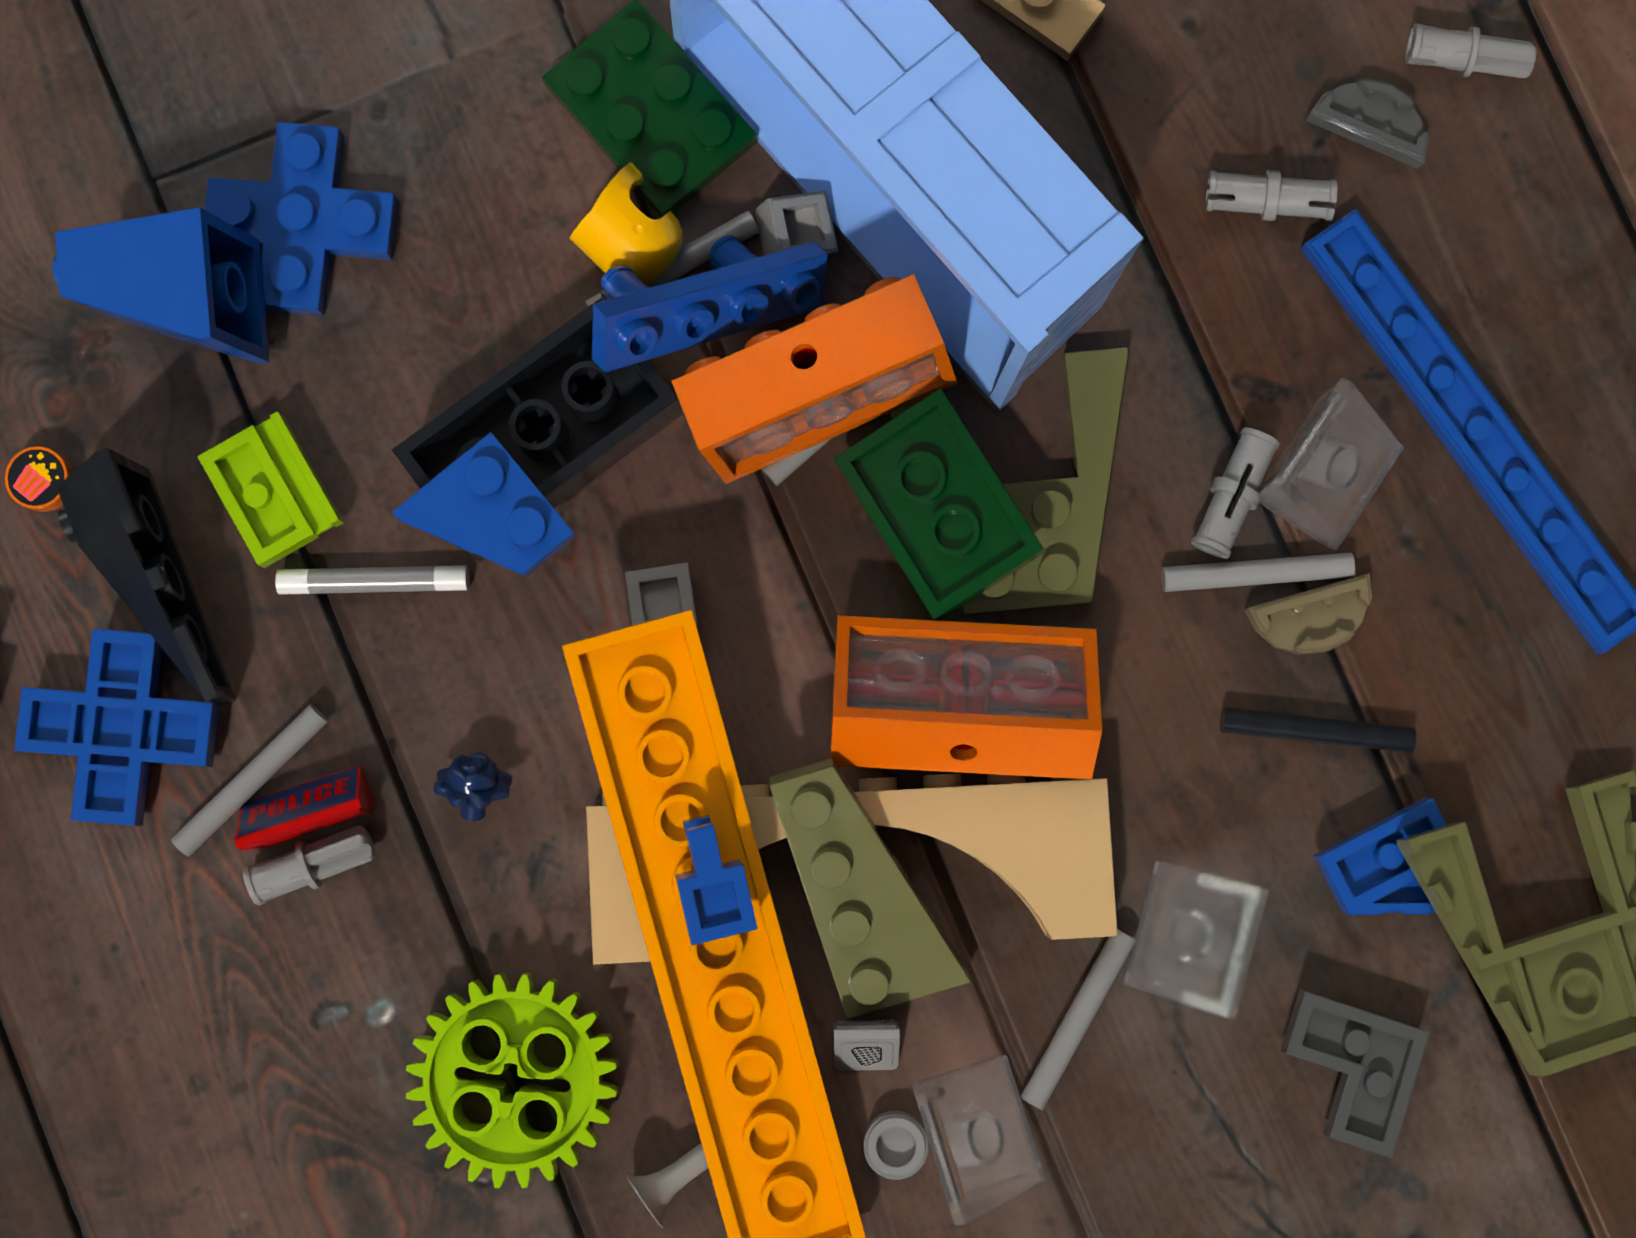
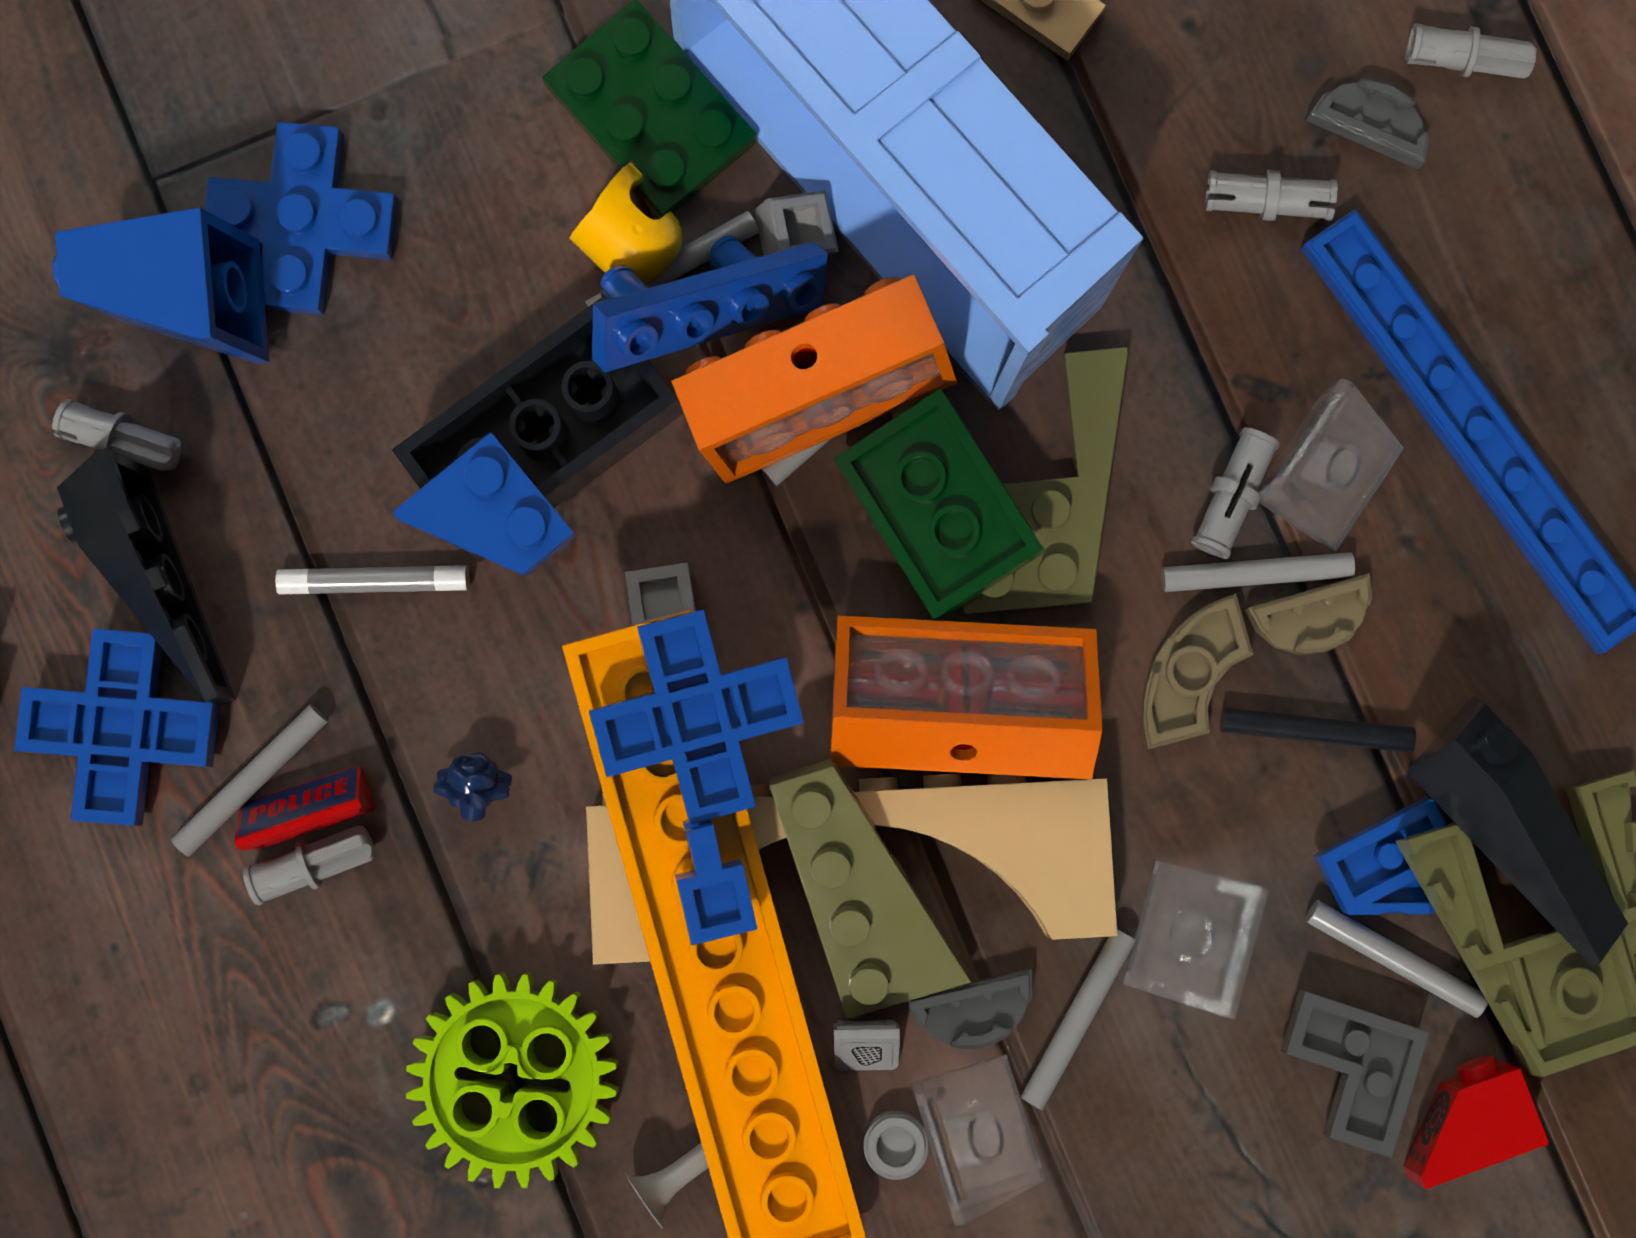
(34, 478): tile -> none
(117, 432): none -> light grey axle
(270, 489): lime plate -> none
(696, 716): none -> blue plate
(977, 1011): none -> dark grey tile
(1186, 672): none -> dark tan tile
(1396, 958): none -> light grey bar
(1474, 1123): none -> red slope
(1514, 817): none -> black wedge

